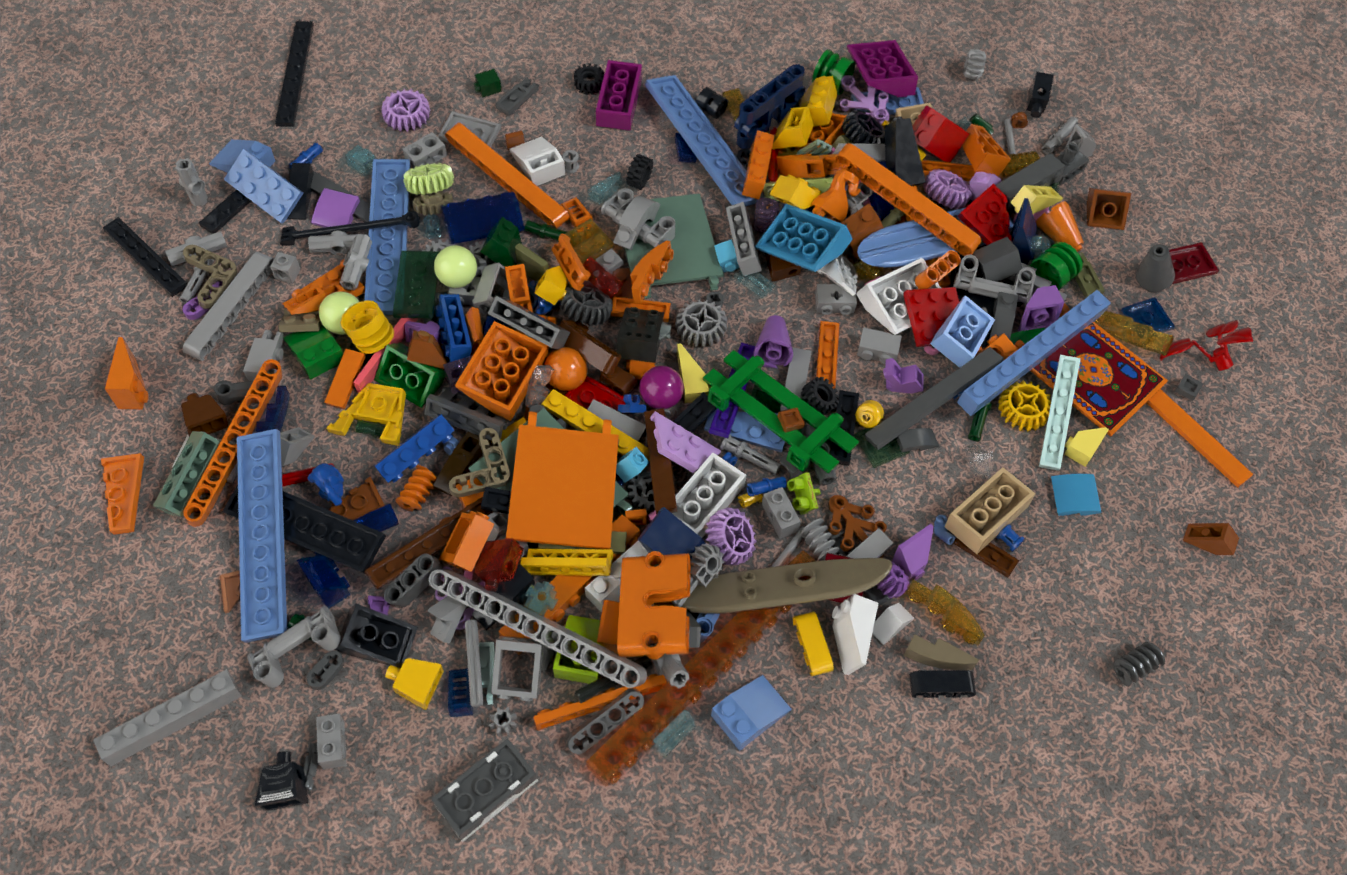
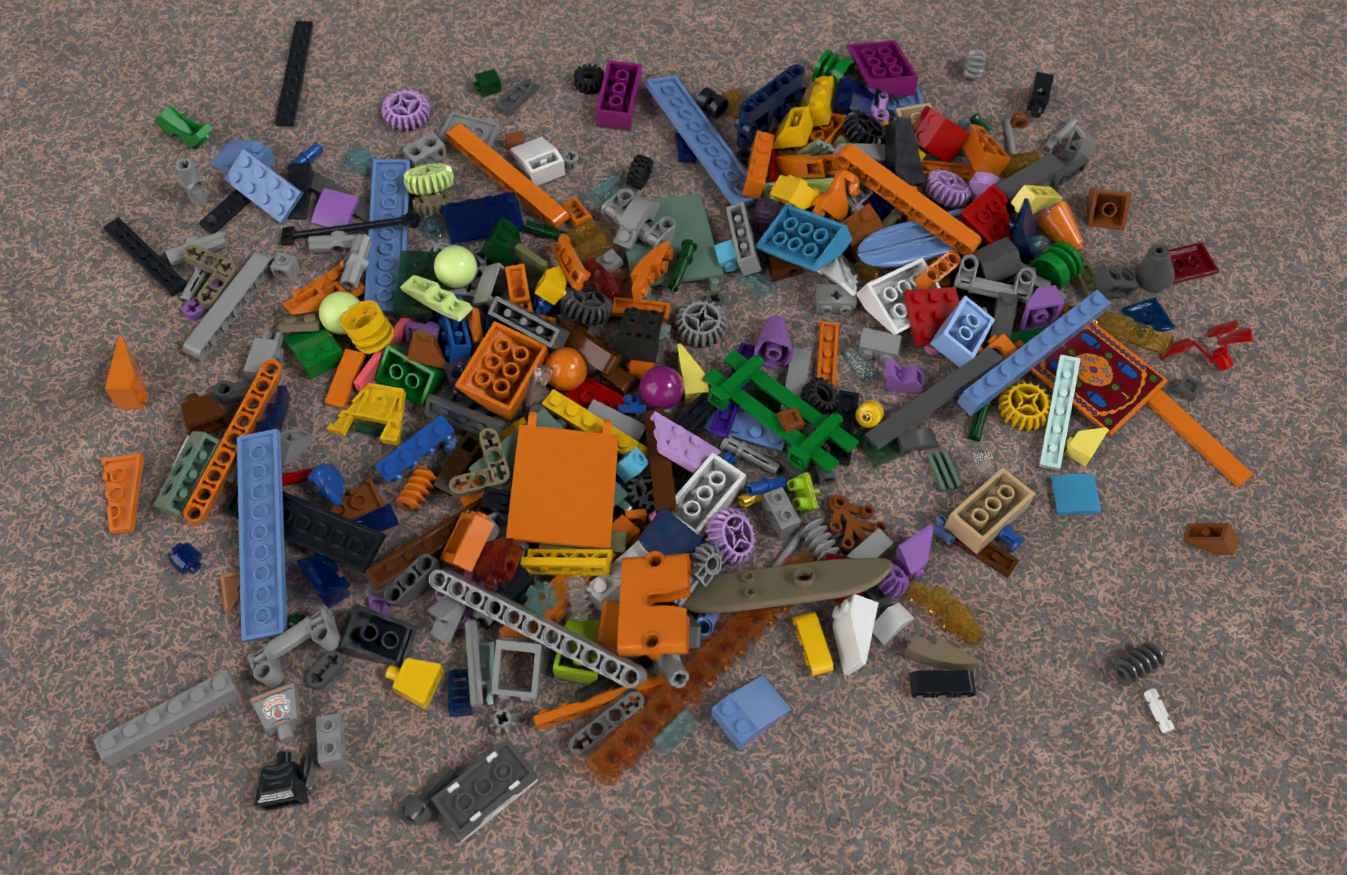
(185, 558): none -> clear blue head
(190, 132): none -> green arch
(279, 711): none -> light grey torso
(417, 807): none -> dark grey piece
(437, 299): none -> yellowish green slope
(578, 598): none -> clear piece
(683, 258): none -> dark green pin
(852, 96): none -> clear blue slope
(859, 364): none -> clear light blue axle
(938, 456): none -> sand green tile
(1115, 282): none -> dark grey brick
(1159, 710): none -> white axle

